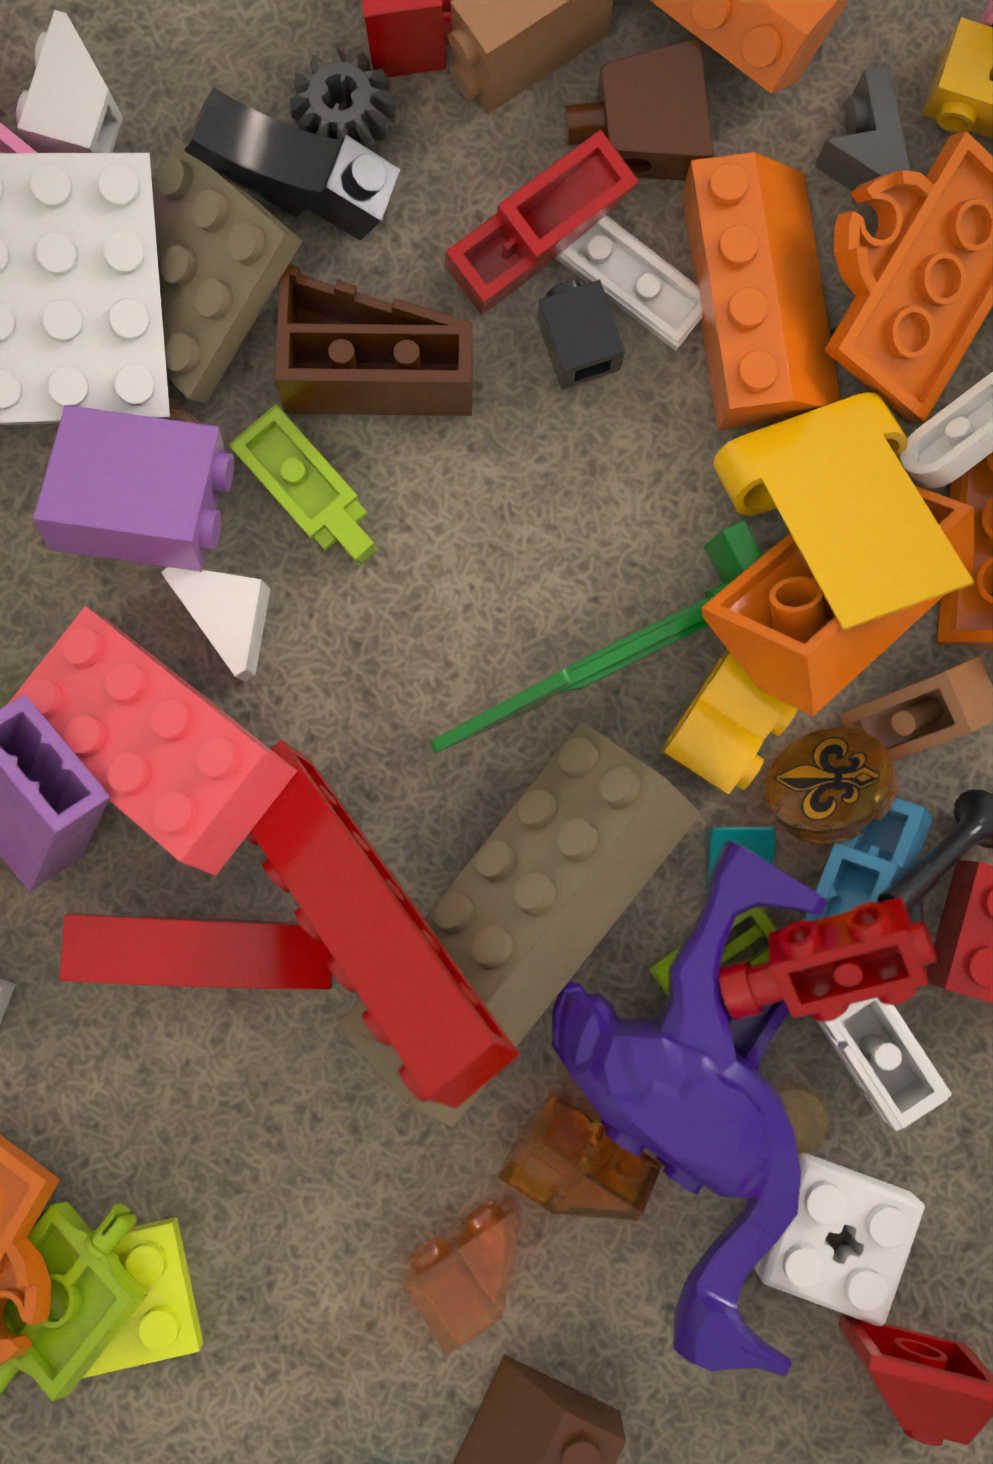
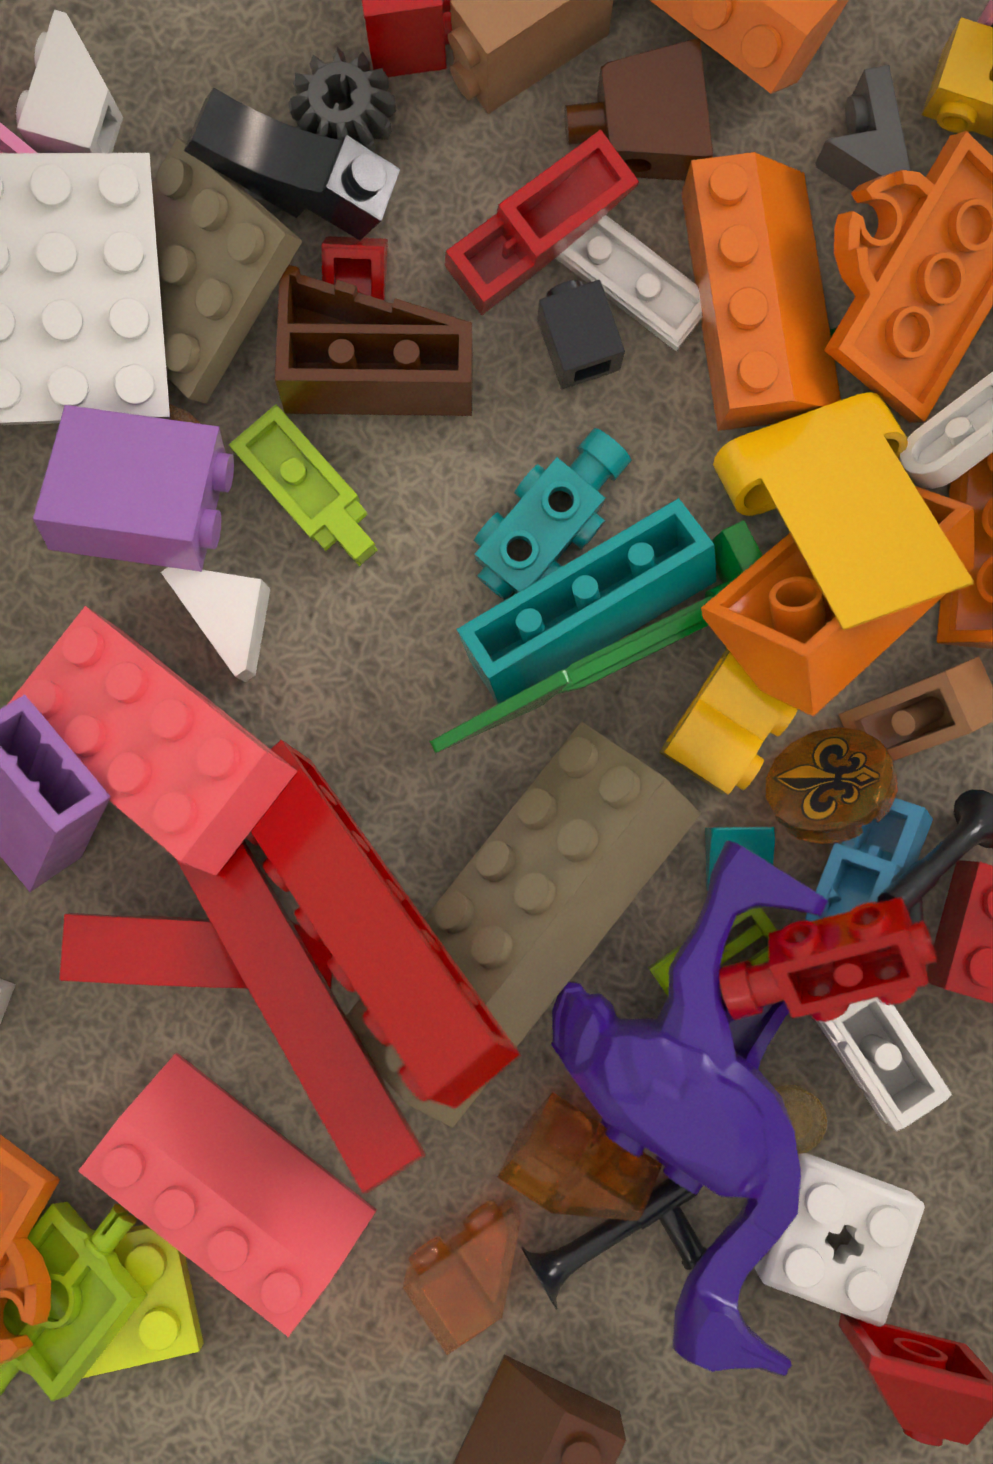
(229, 1193): none -> coral slope
(306, 1020): none -> red tile
(356, 263): none -> red slope
(541, 526): none -> teal brick
(590, 601): none -> teal brick
(663, 1205): none -> black piece

